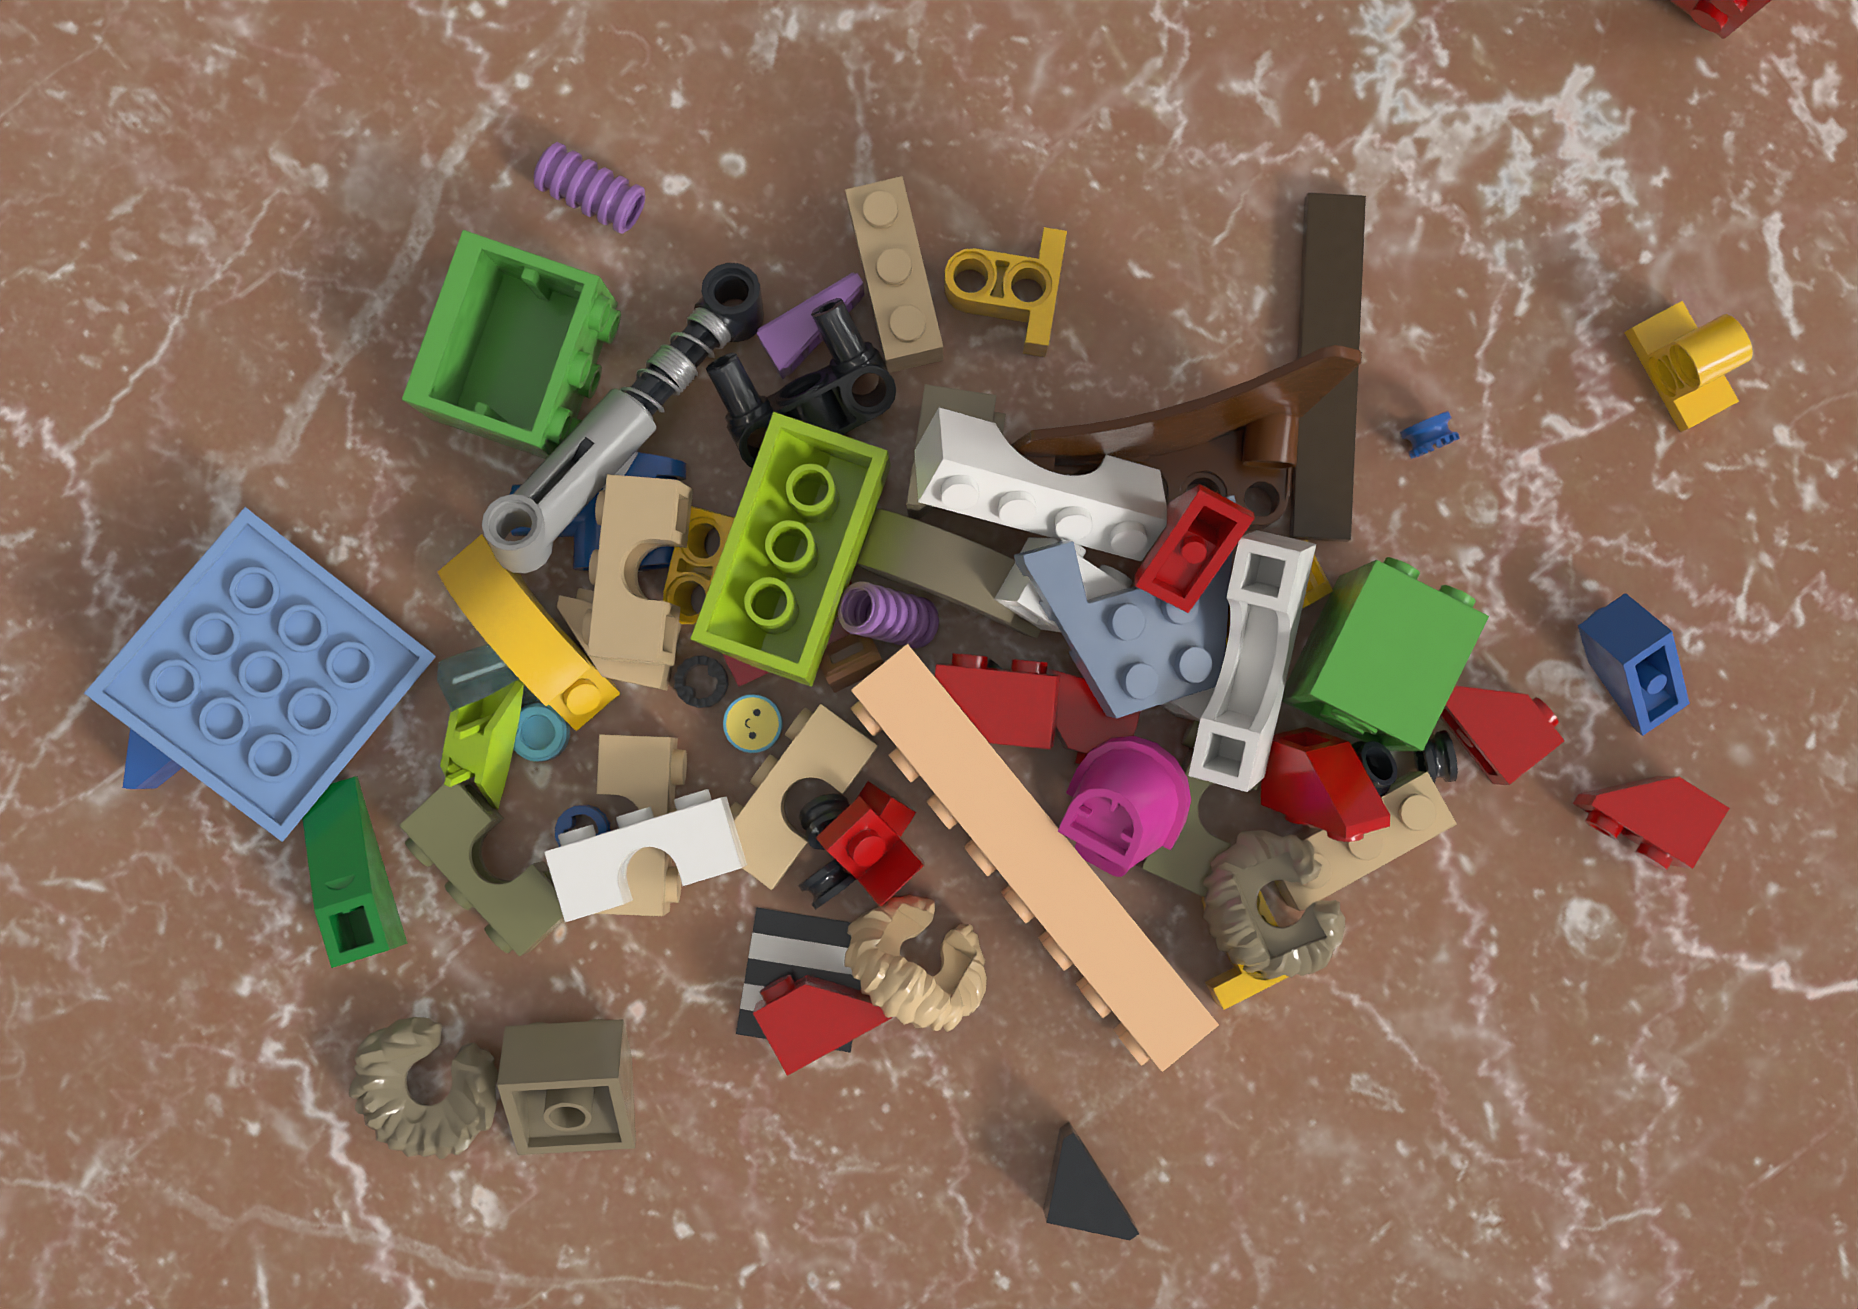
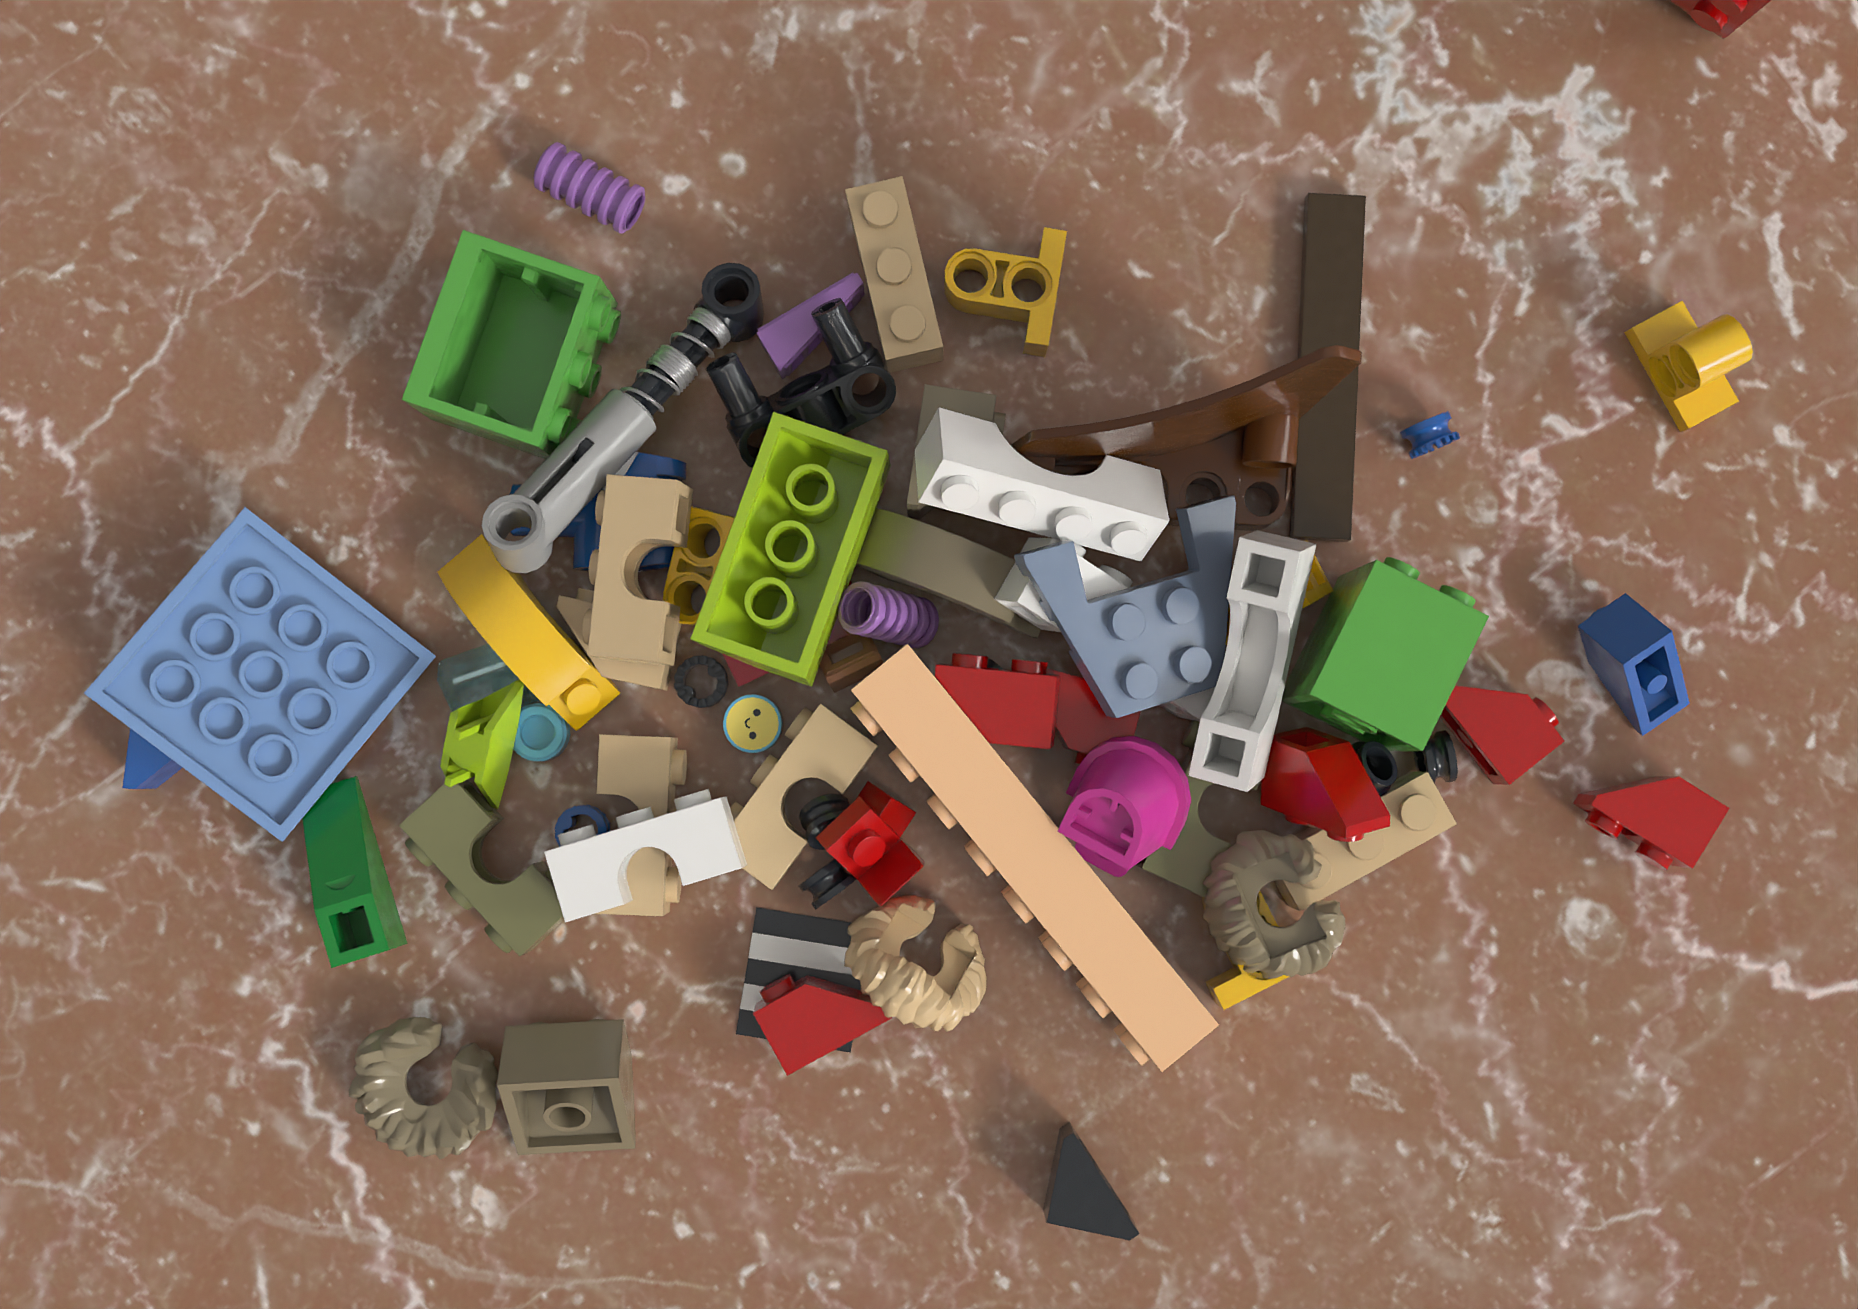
(1193, 546): red slope -> none

